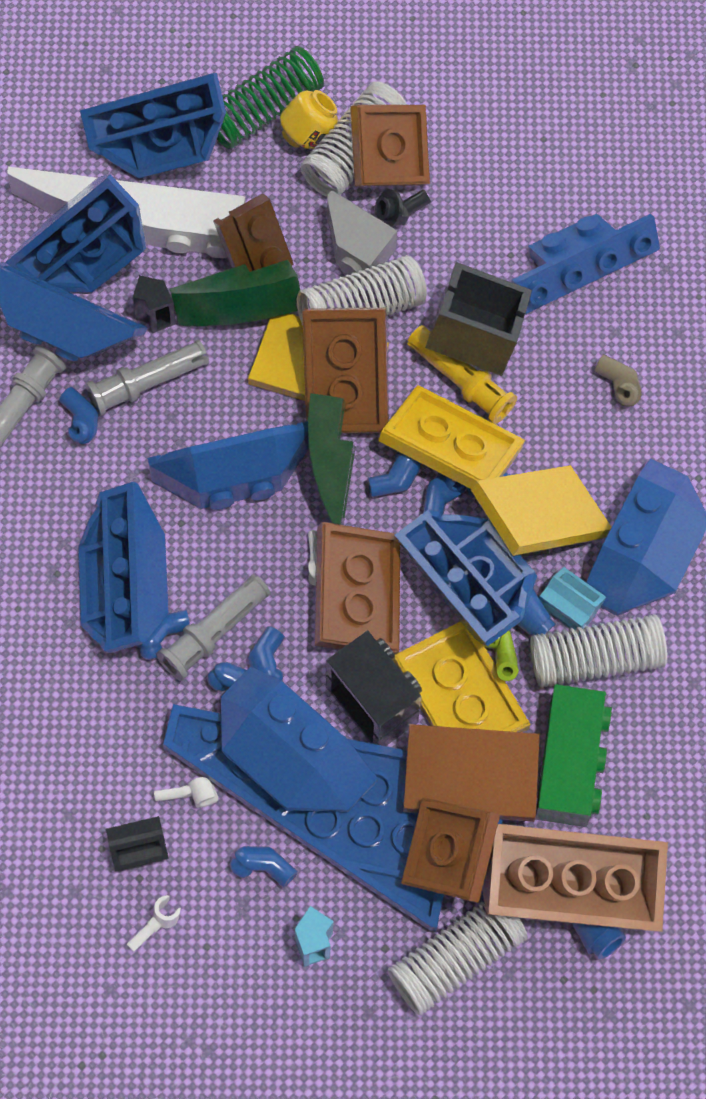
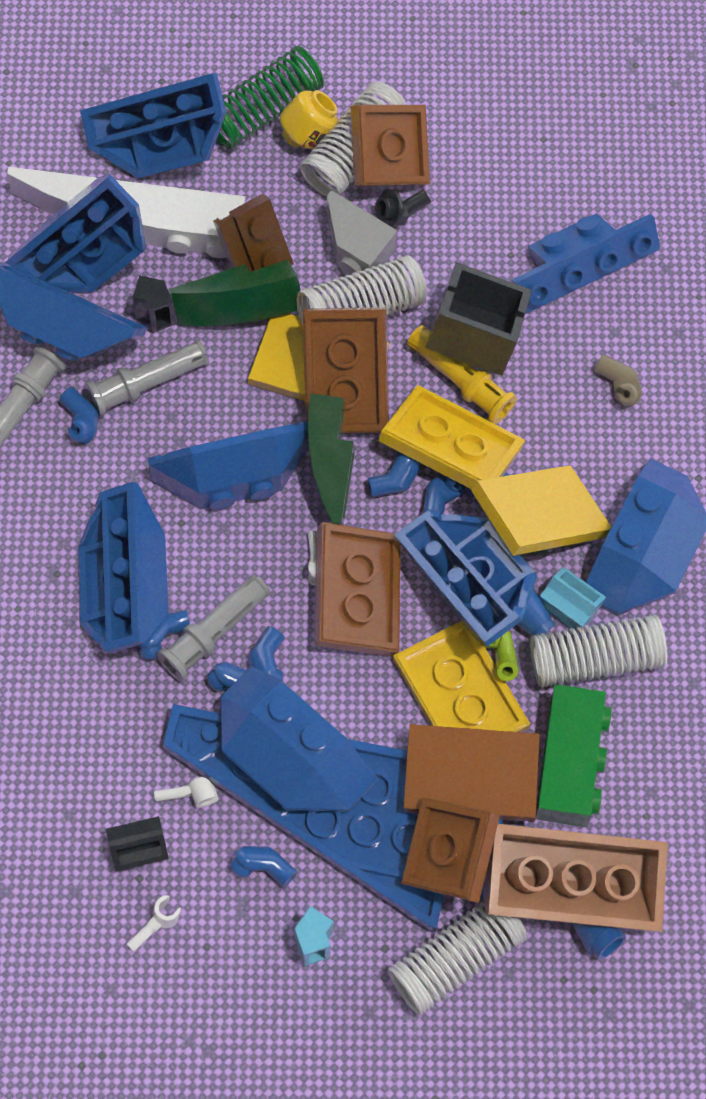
(373, 689): black piece -> none

